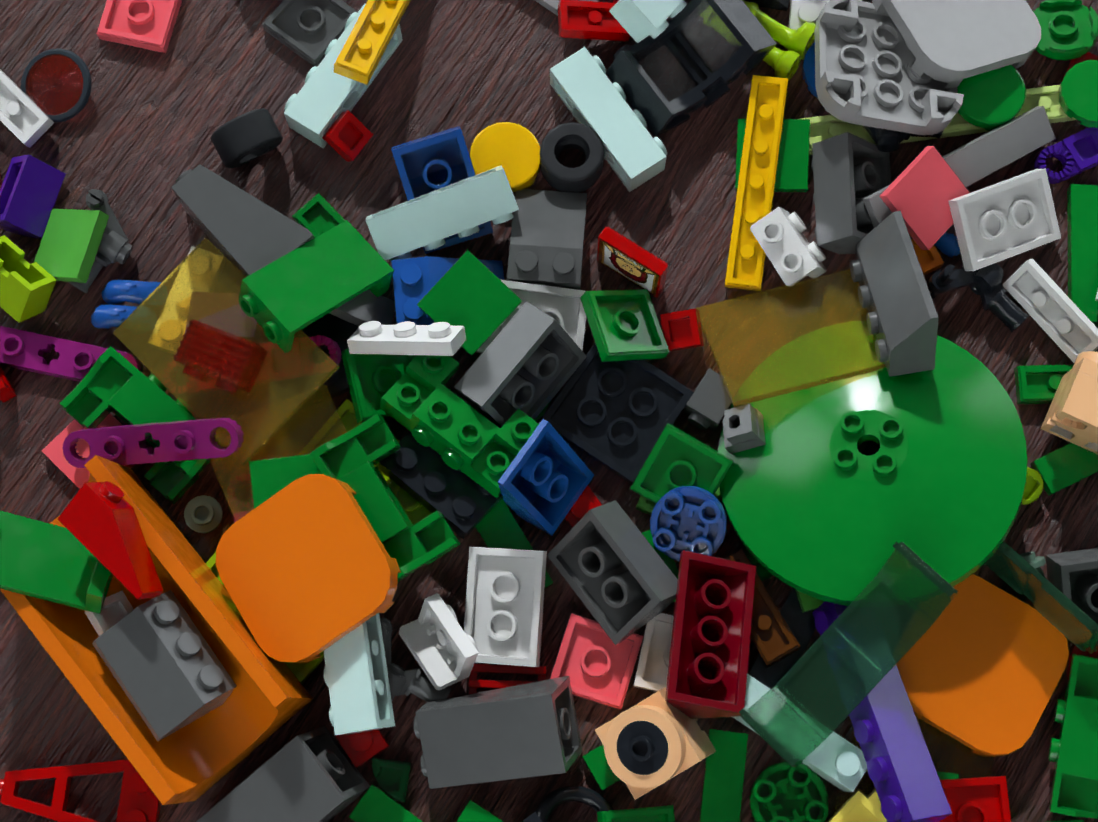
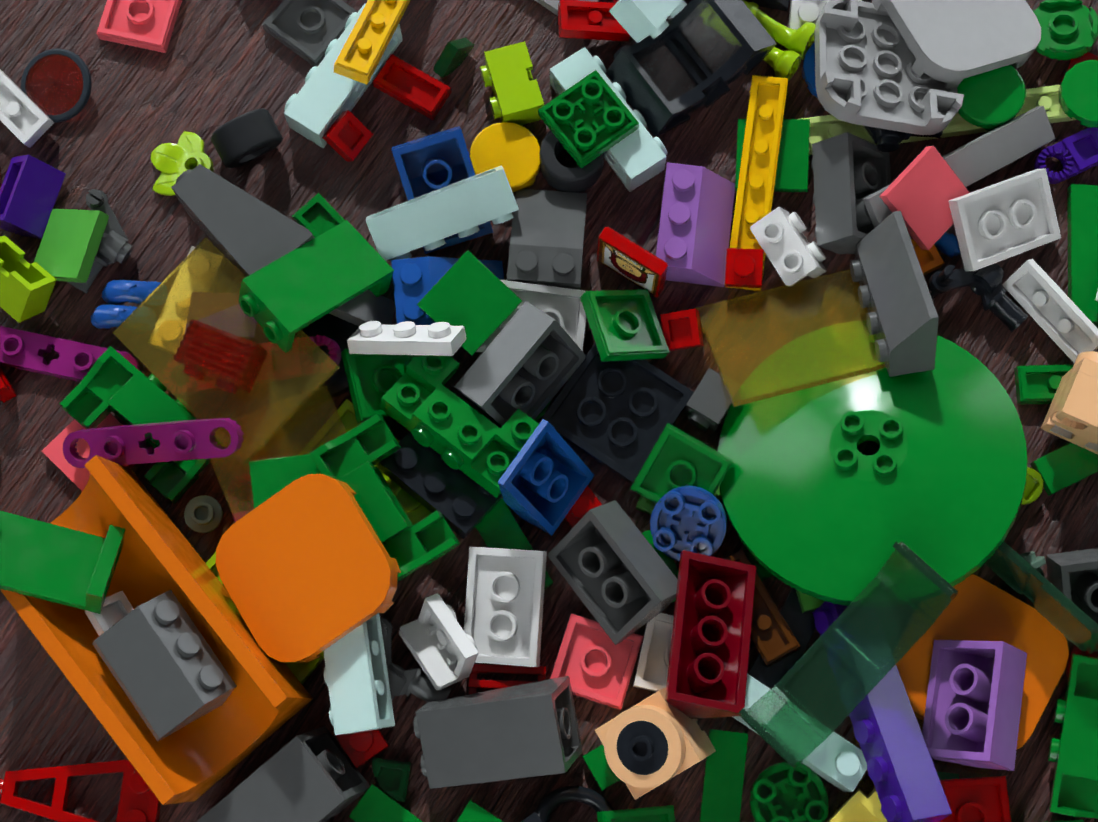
(113, 535): red slope -> none
(177, 158): none -> lime plate
(412, 87): none -> red tile
(452, 56): none -> dark green tile
(512, 83): none -> lime brick
(588, 119): none -> green tile
(695, 224): none -> medium lavender slope
(743, 428): dark grey piece -> none
(744, 268): none -> red plate
(974, 703): none -> medium lavender slope

